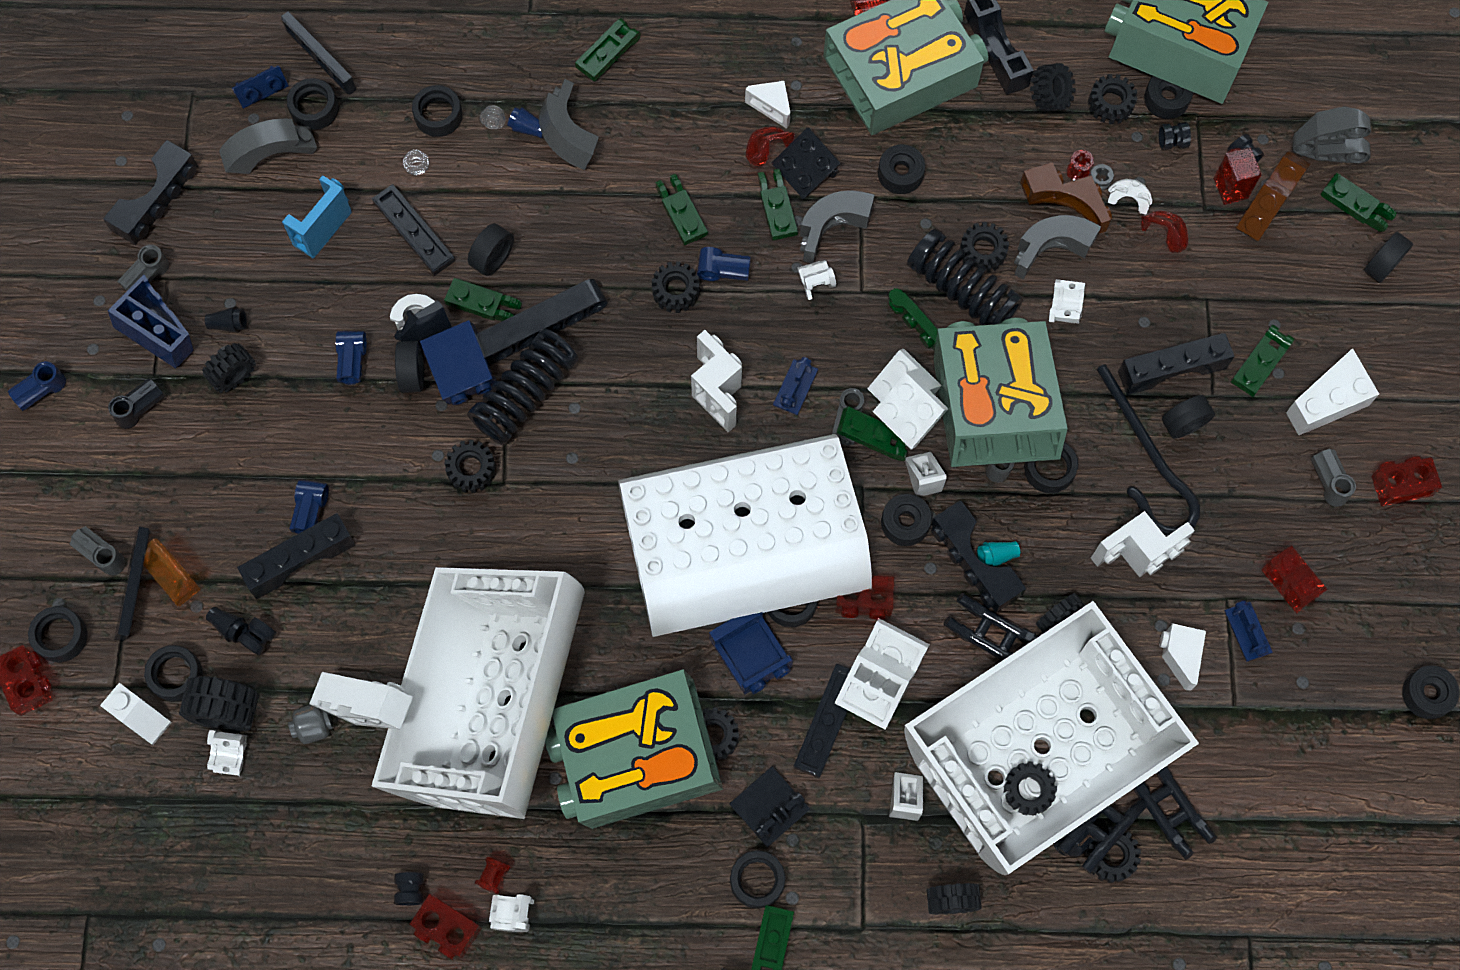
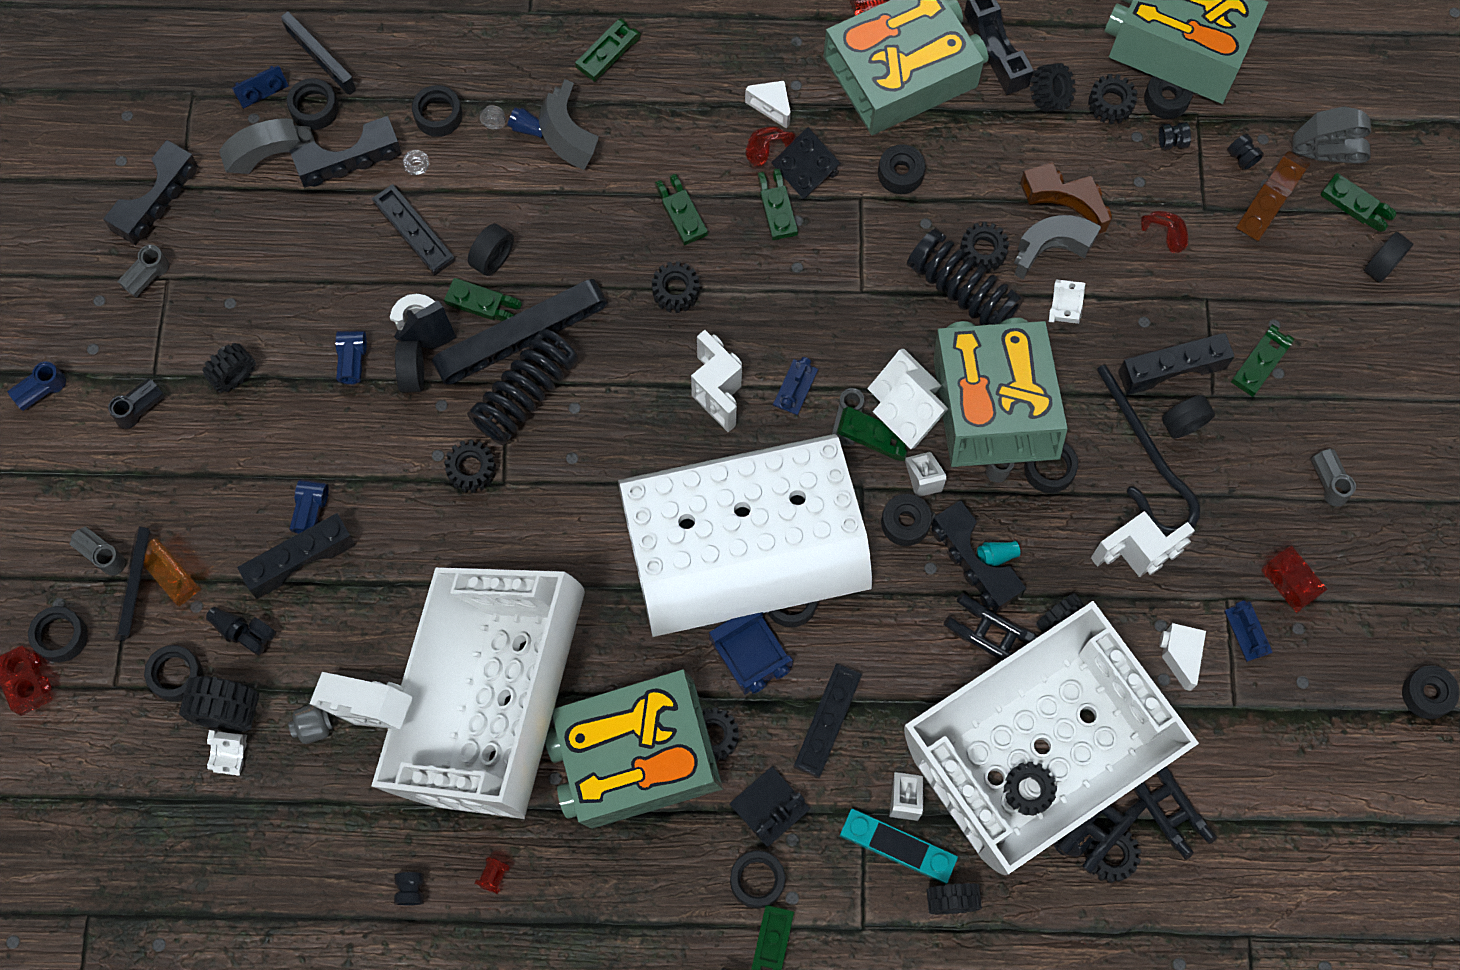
(136, 714): white slope -> none
(151, 324): dark blue wedge -> none
(229, 320): black cone -> none
(321, 221): dark azure panel -> none
(375, 145): none -> black arch
(448, 921): clear red brick -> none
(458, 363): dark blue panel -> none
(510, 913): white piece -> none
(716, 264): dark blue piece -> none
(816, 274): white piece -> none
(835, 209): dark grey arch -> none
(864, 605): clear red brick -> none
(881, 673): white bracket -> none
(898, 846): none -> plate
(913, 317): dark green hinge -> none
(1080, 166): clear red bush -> none
(1105, 170): dark grey bush -> none
(1133, 189): white piece -> none
(1237, 175): clear red brick -> none
(1336, 394): white wedge -> none
(1408, 486): clear red brick -> none

